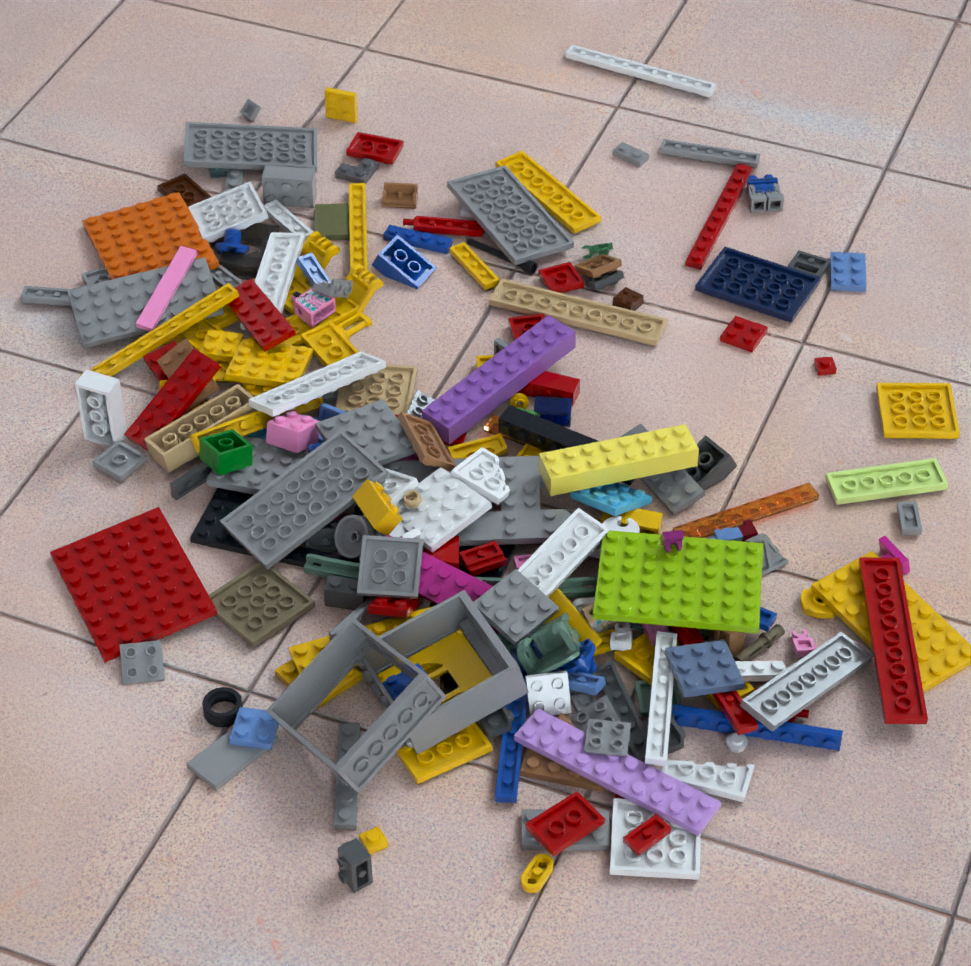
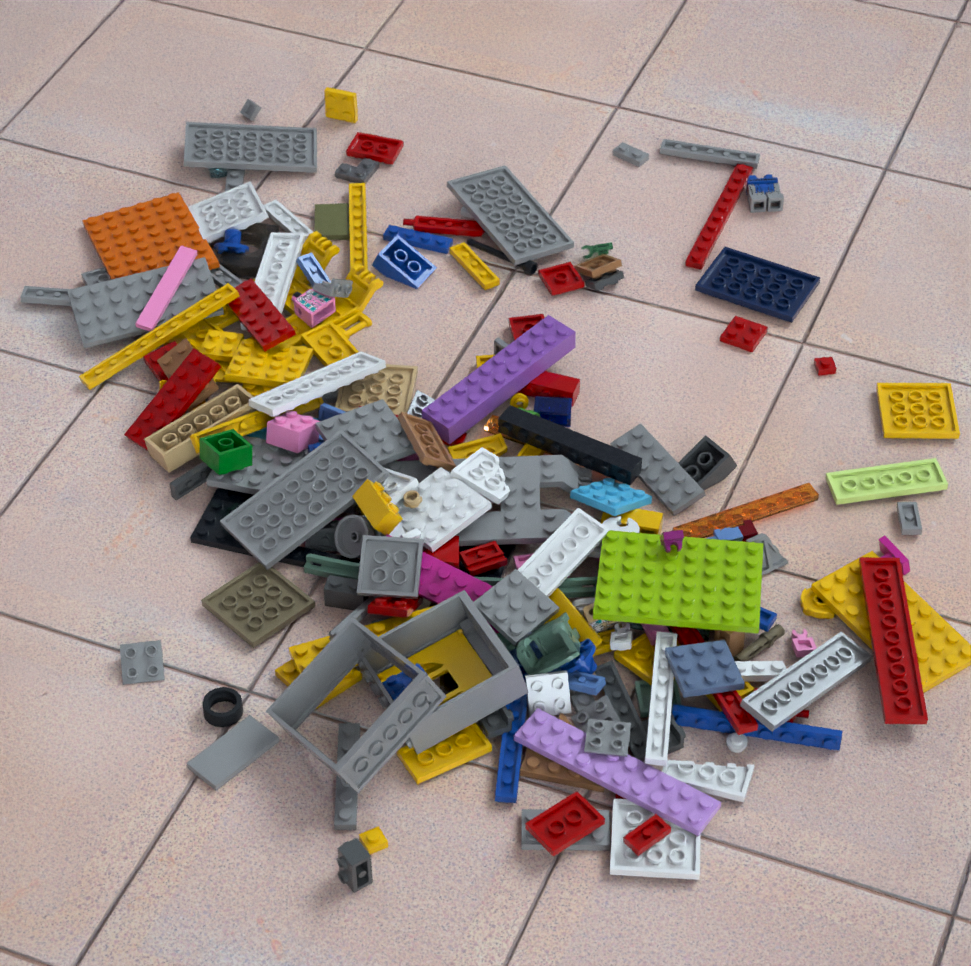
(101, 408): white brick -> none
(119, 461): light grey plate -> none
(133, 583): red plate -> none
(188, 189): reddish brown tile -> none
(254, 729): medium blue plate -> none
(289, 186): light grey brick -> none
(400, 195): medium nougat hinge -> none
(535, 874): yellow plate -> none
(551, 193): yellow plate -> none
(579, 312): tan plate -> none
(618, 459): light yellow brick -> none
(628, 299): reddish brown piece -> none
(641, 71): white plate -> none
(811, 263): dark grey plate -> none
(848, 271): medium blue plate -> none

